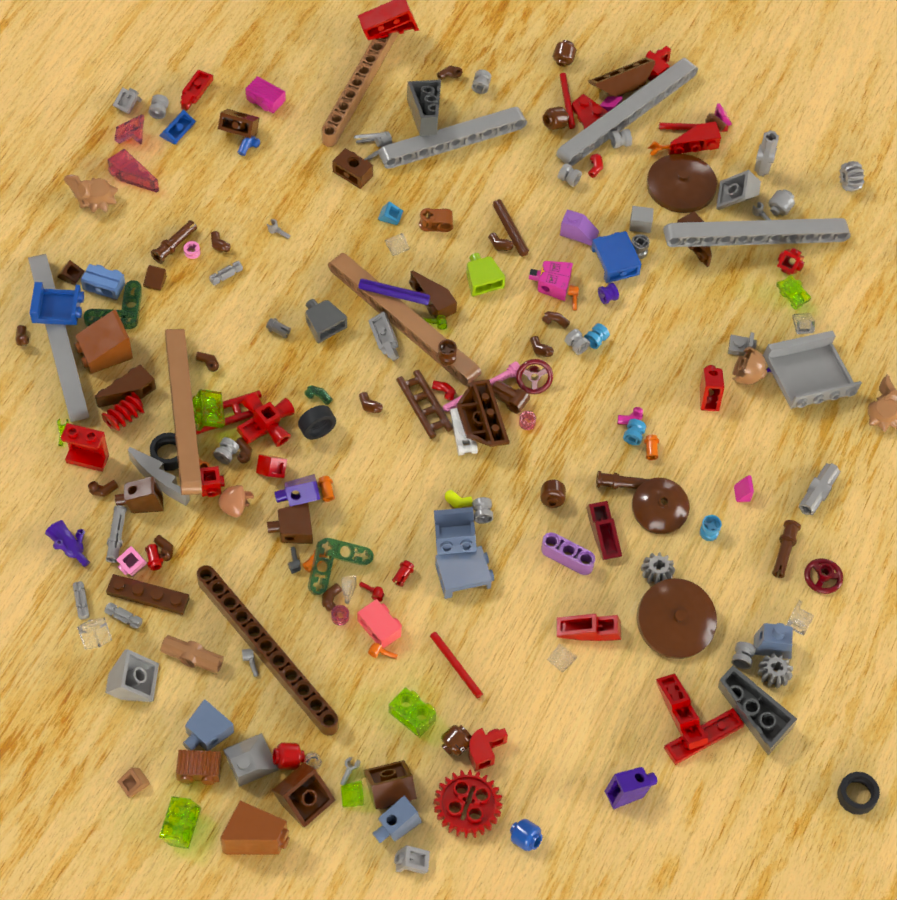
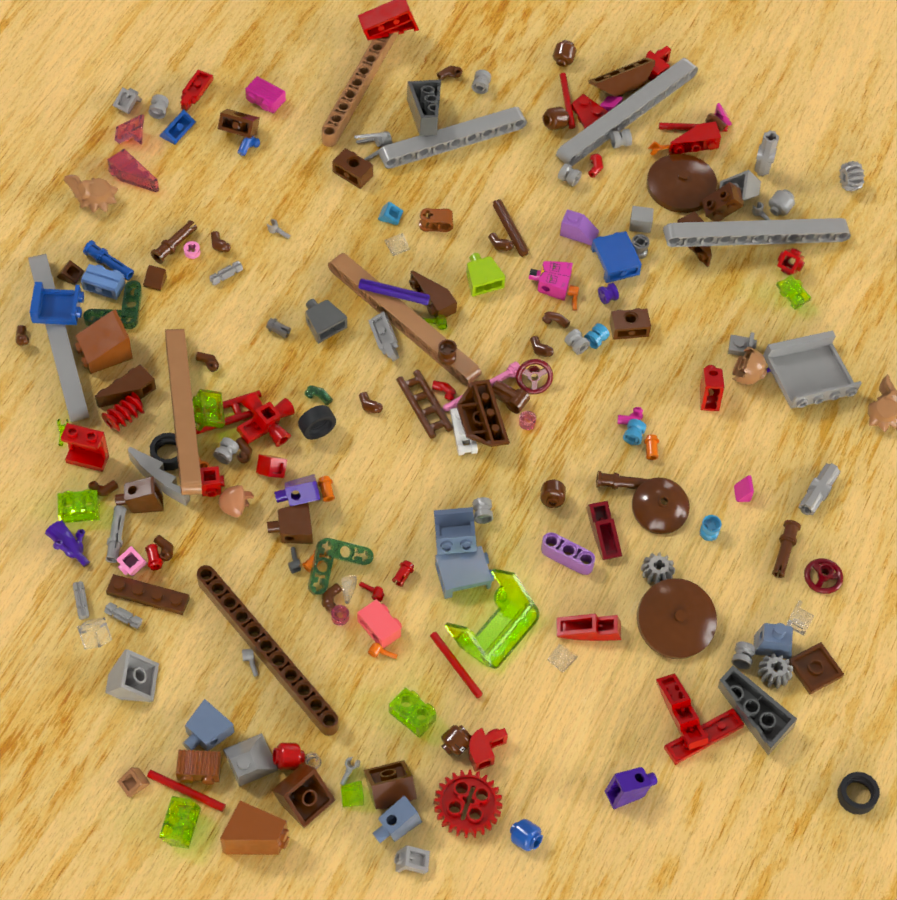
(78, 511): none -> clear neon green brick
(101, 256): none -> blue pin
(186, 790): none -> red bar
(191, 654): medium nougat piece -> none
(456, 501): neon yellow arm -> none
(504, 628): none -> clear neon green windscreen
(622, 329): none -> reddish brown brick
(723, 202): none -> reddish brown brick
(804, 323): clear slope -> none
(815, 668): none -> reddish brown tile

